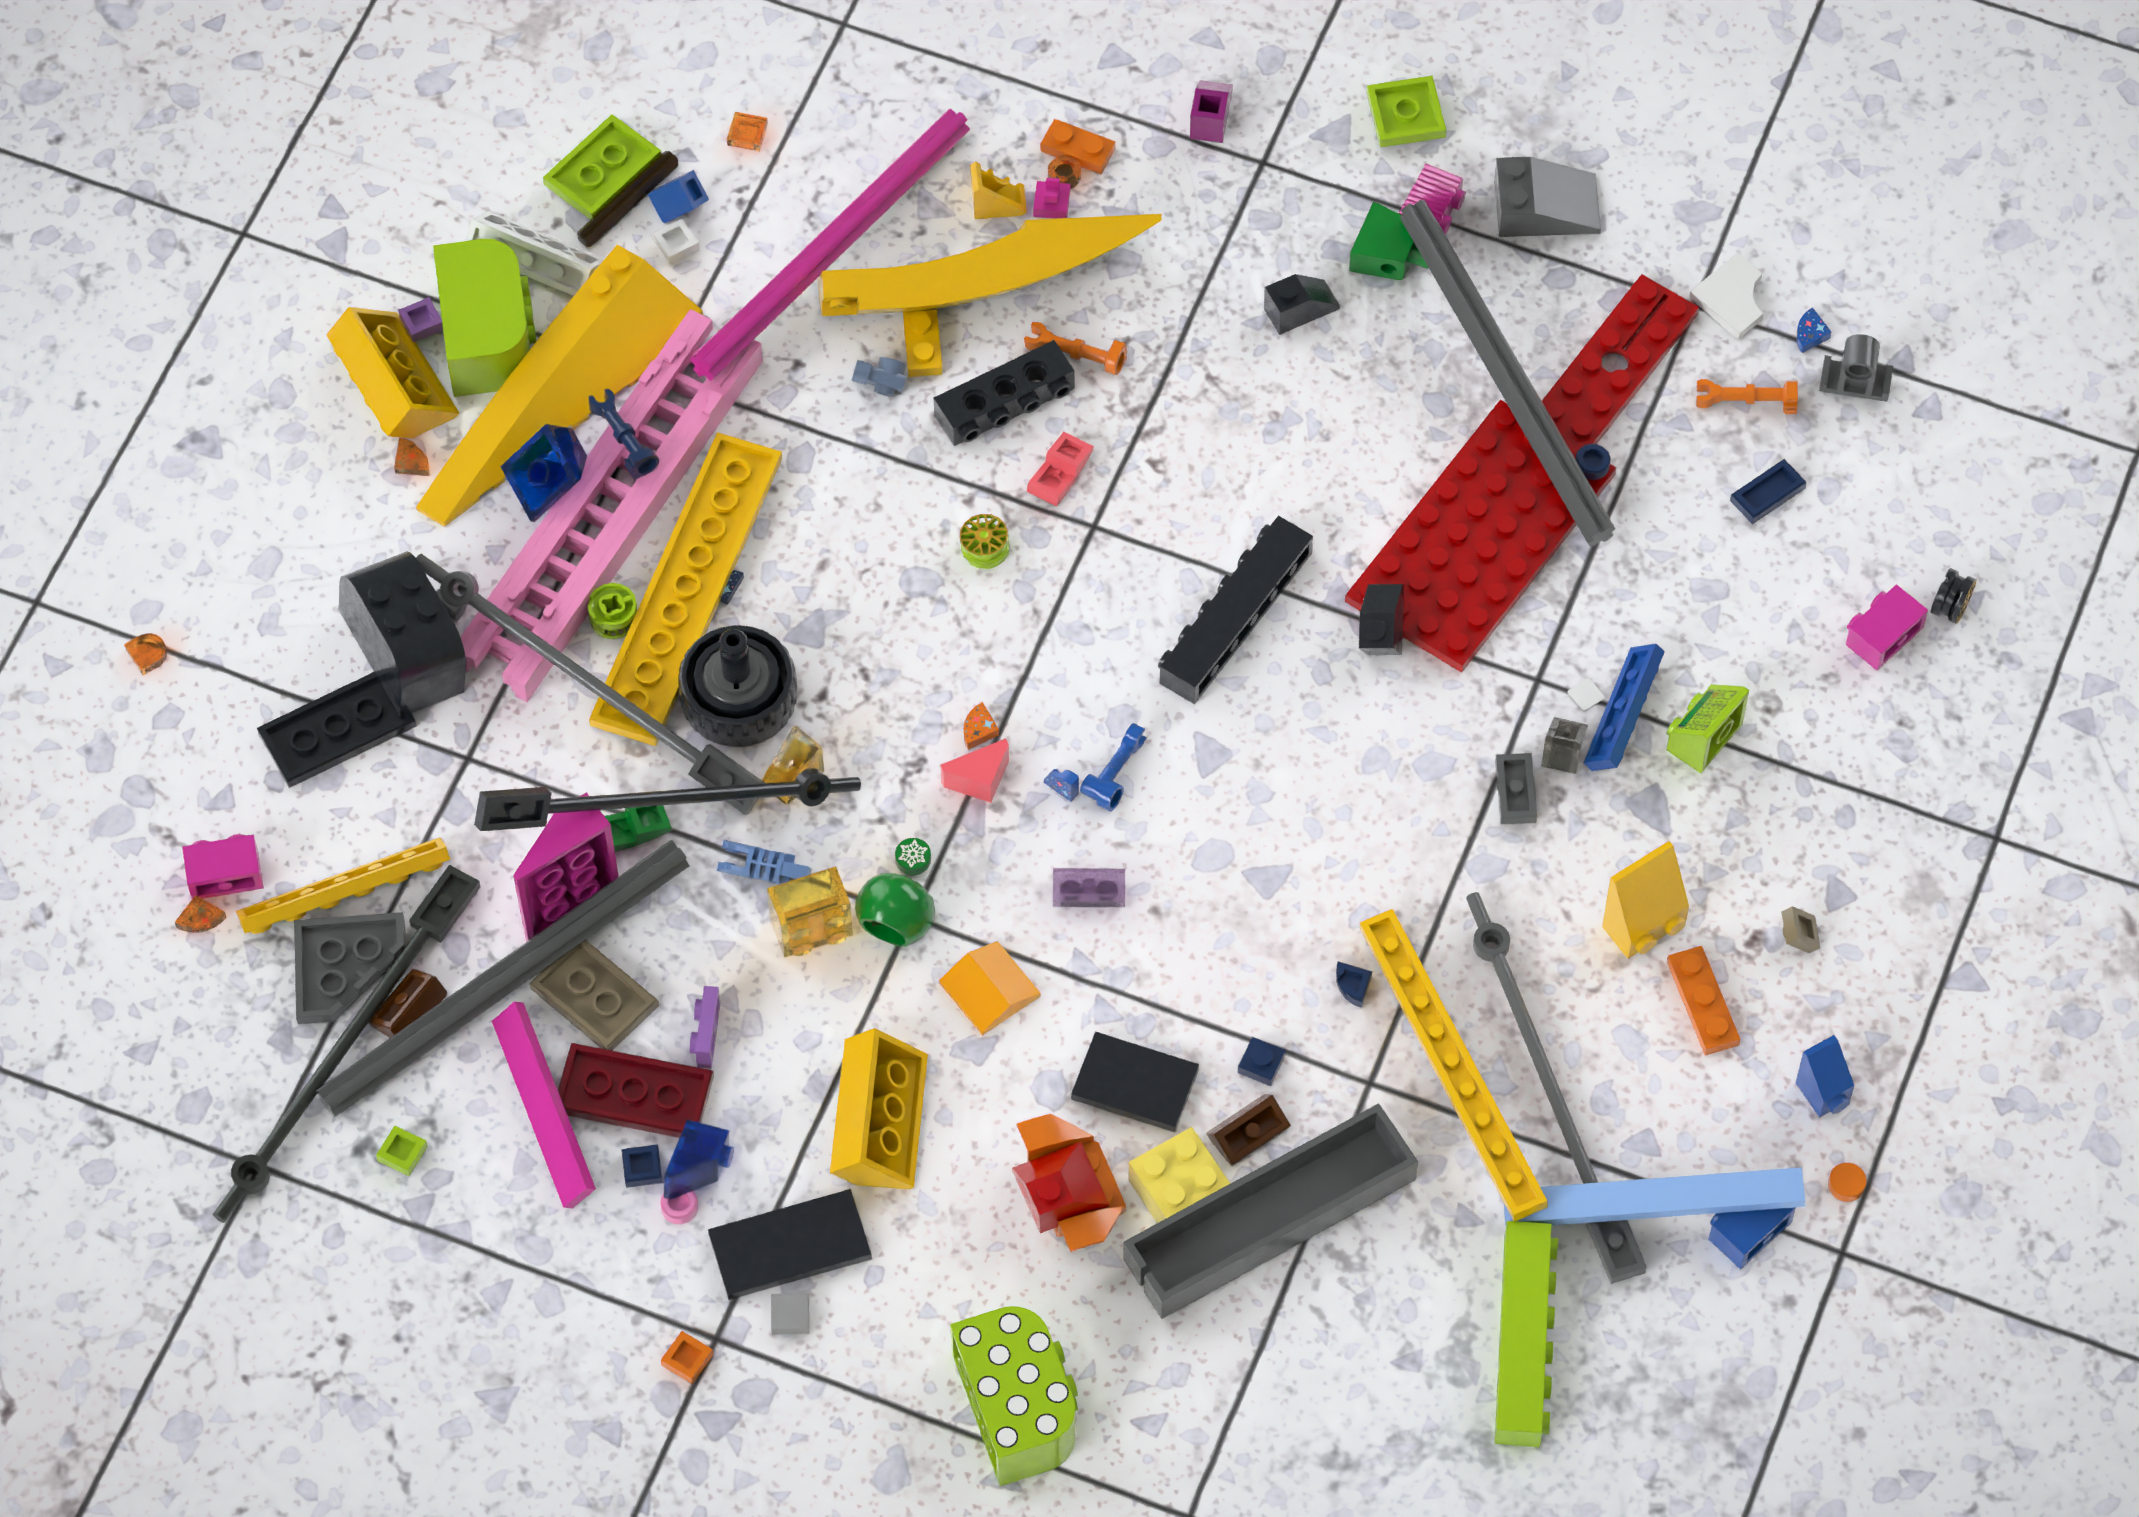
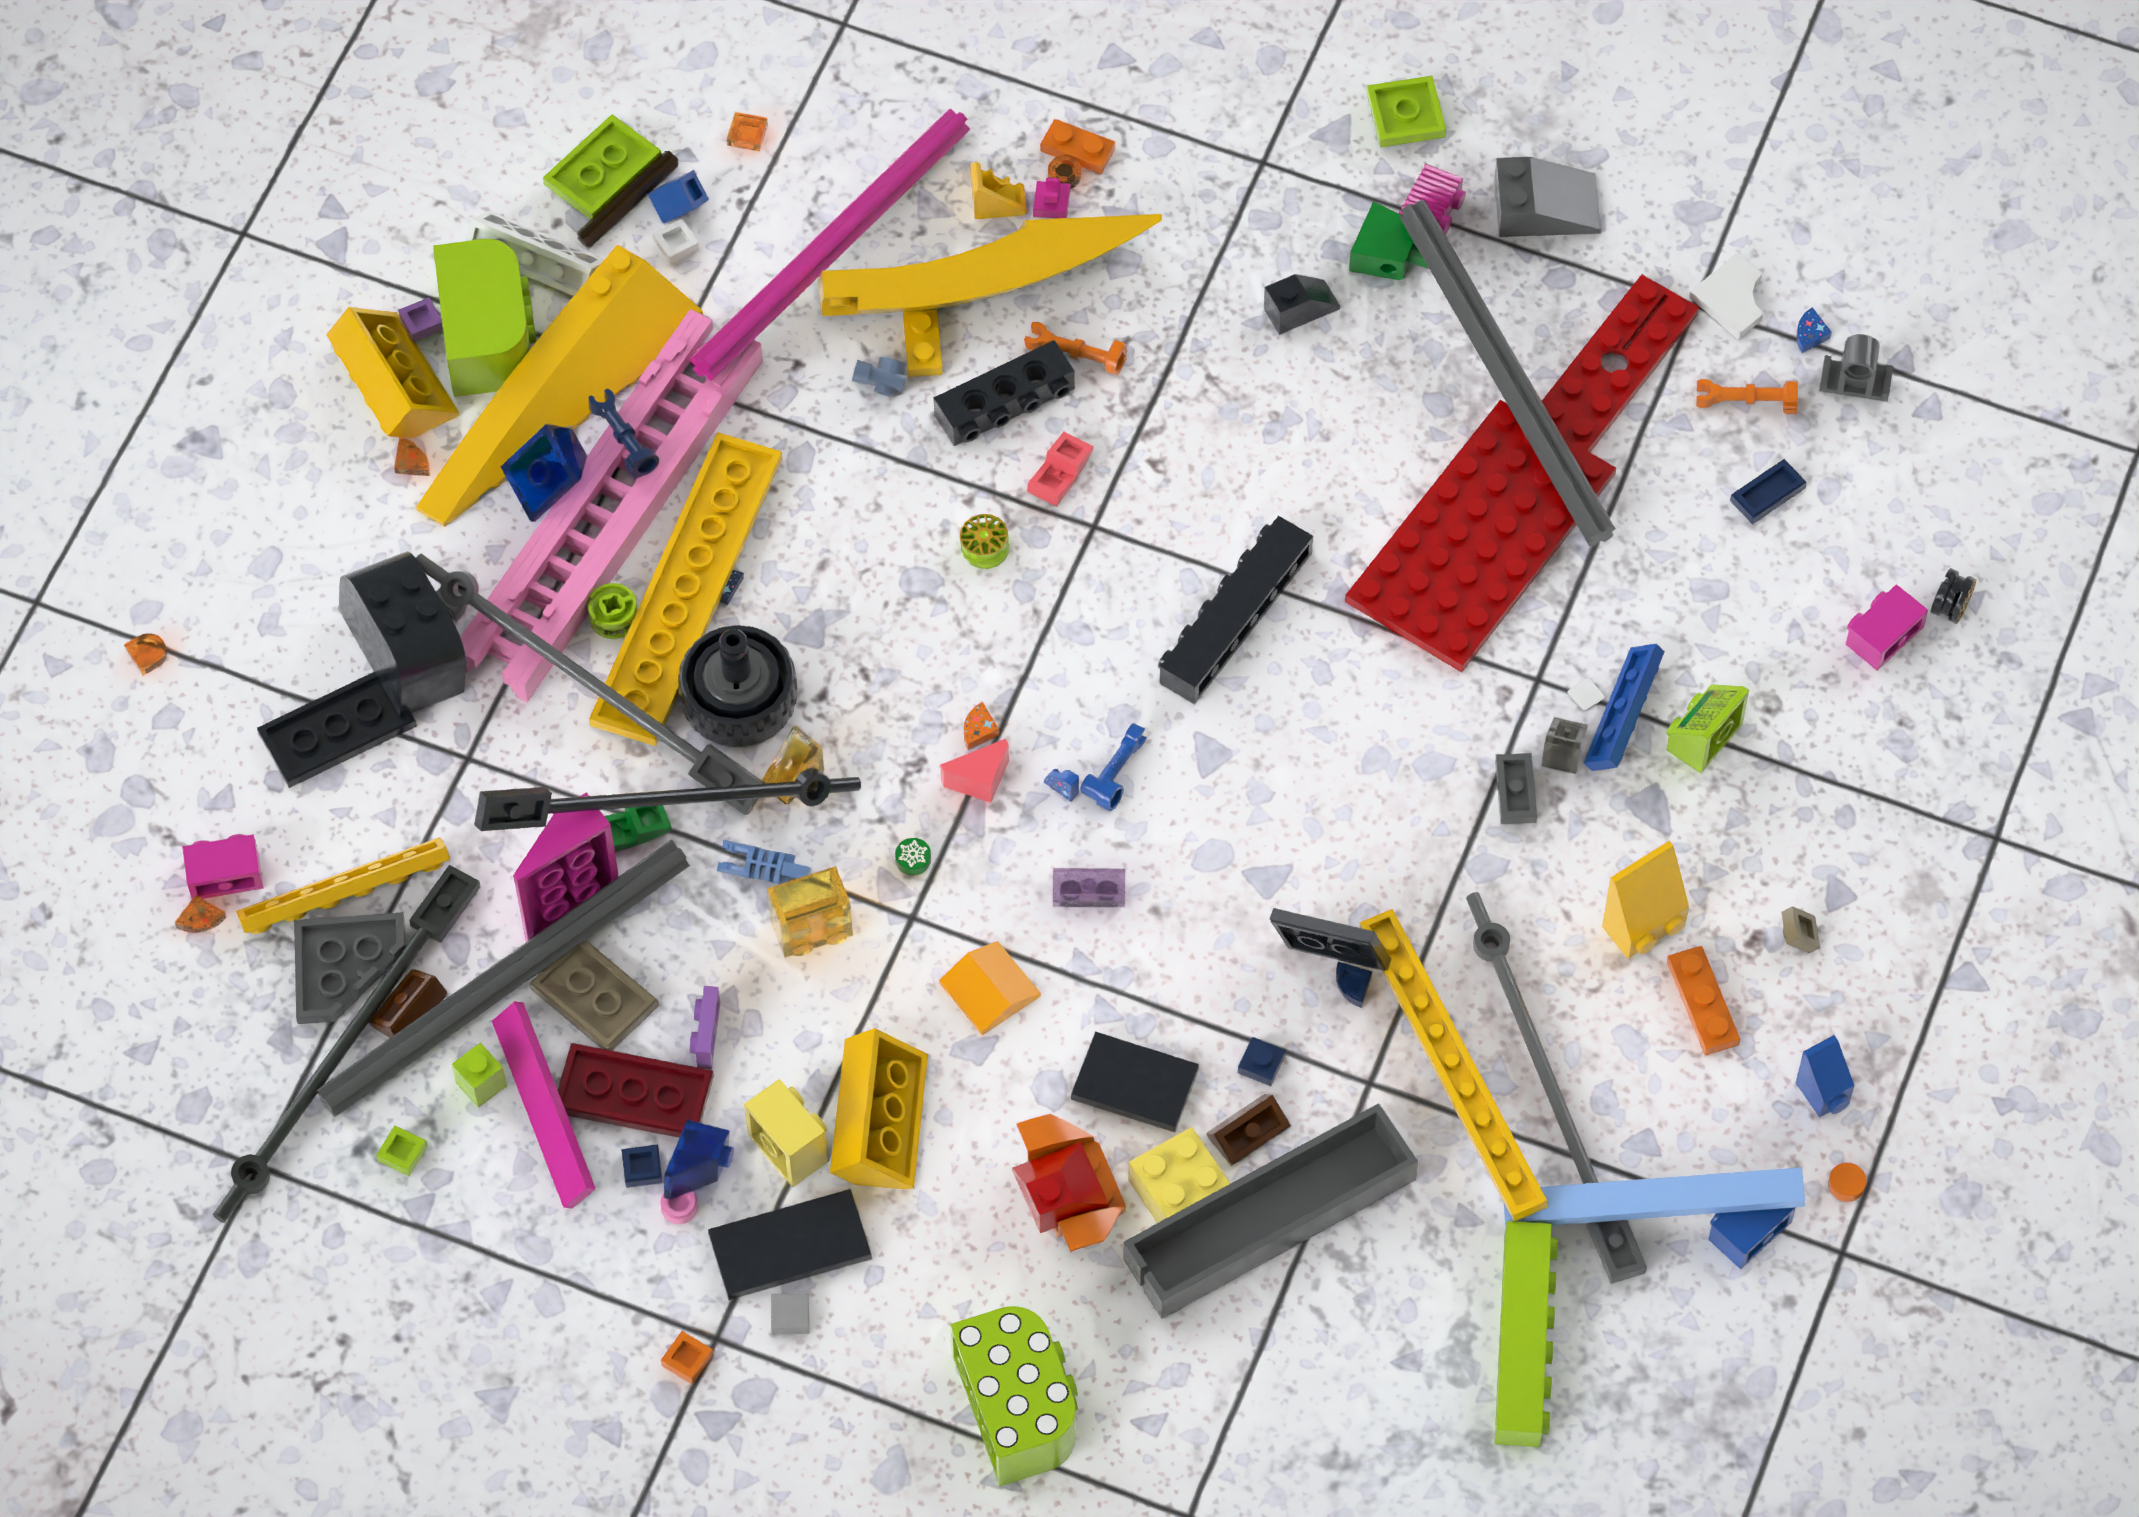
(479, 1075): none -> lime brick
(787, 1132): none -> light yellow brick
(897, 907): green piece -> none
(1210, 111): magenta slope -> none
(1330, 939): none -> black tile
(1382, 620): black slope -> none
(1593, 461): dark blue tile -> none

